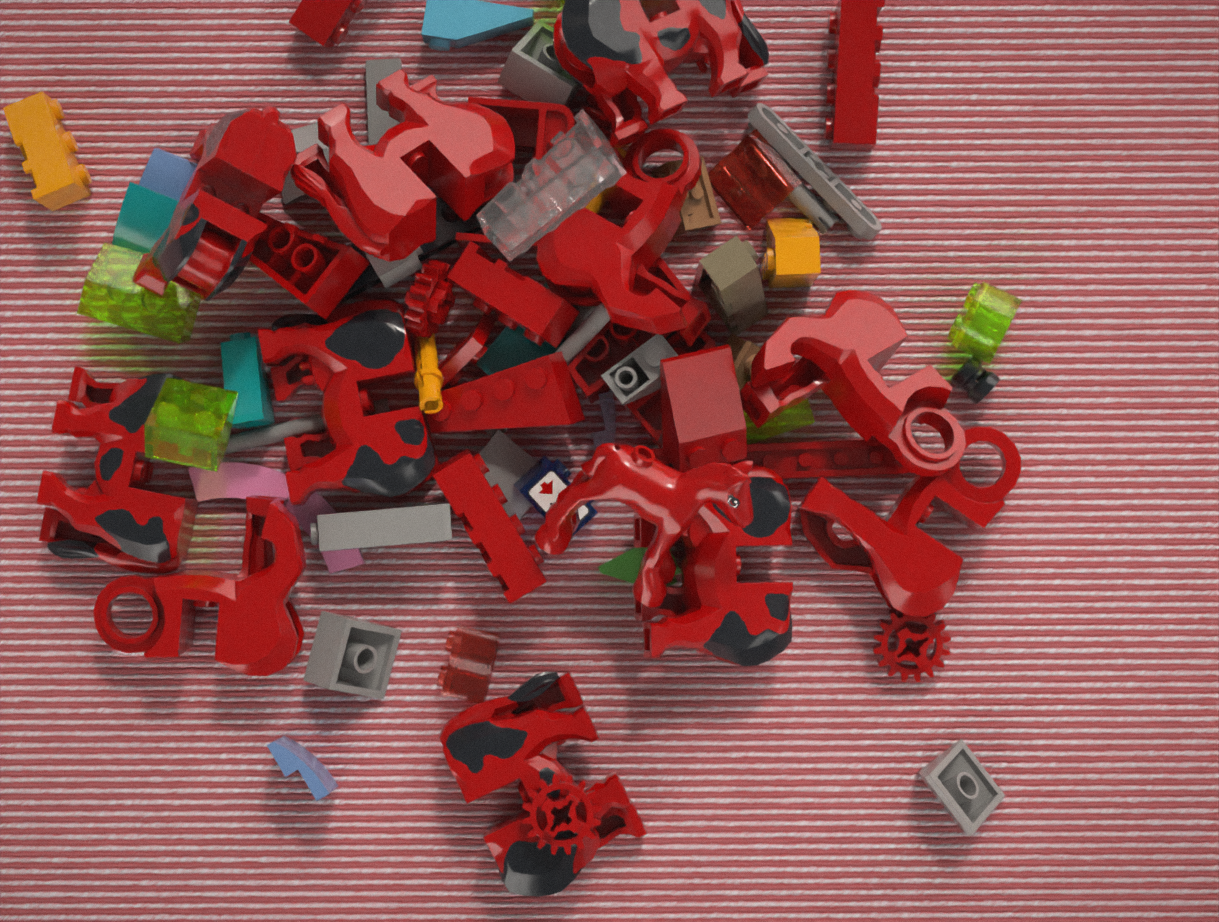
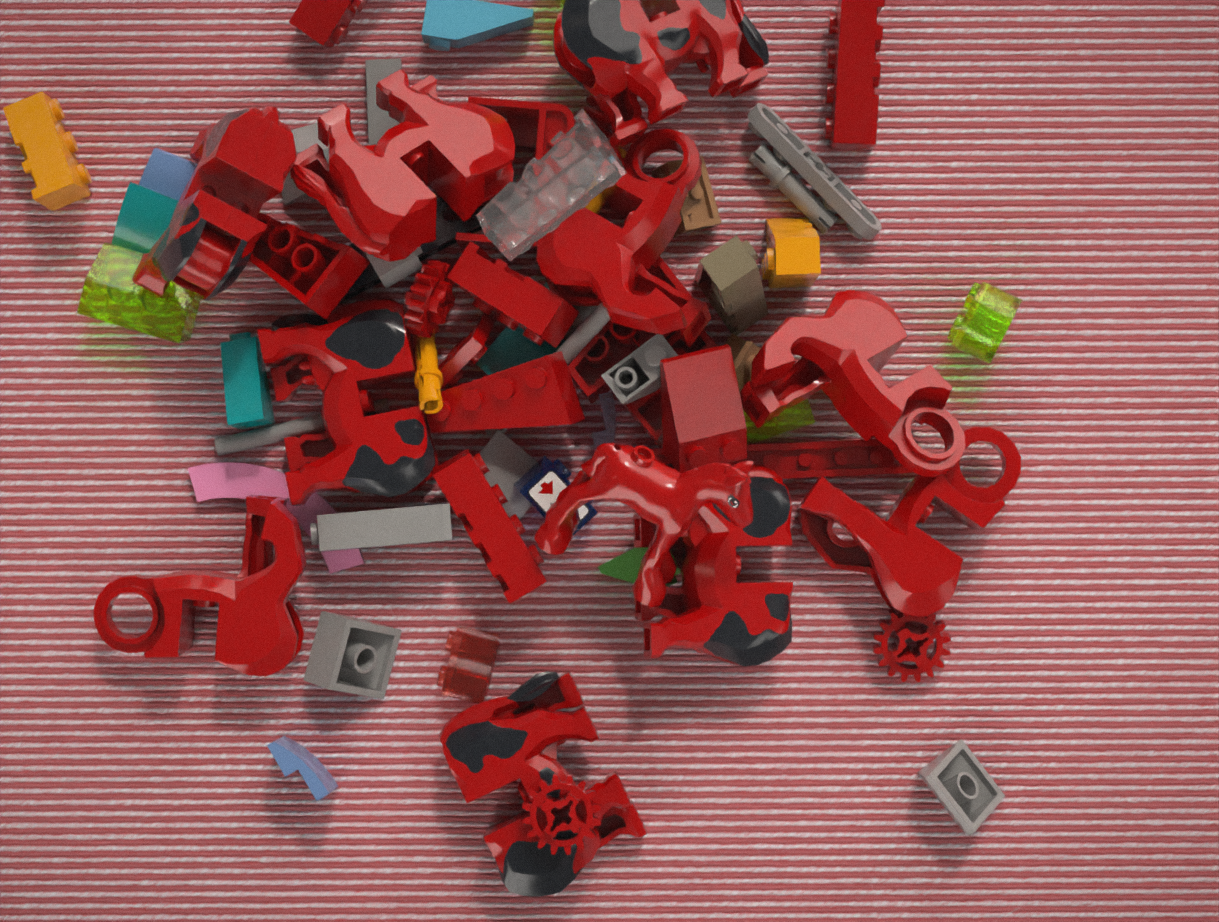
(115, 514): red animal -> none
(190, 424): clear neon green slope -> none
(534, 70): light grey slope -> none
(753, 179): clear red slope -> none
(972, 371): black wheel -> none

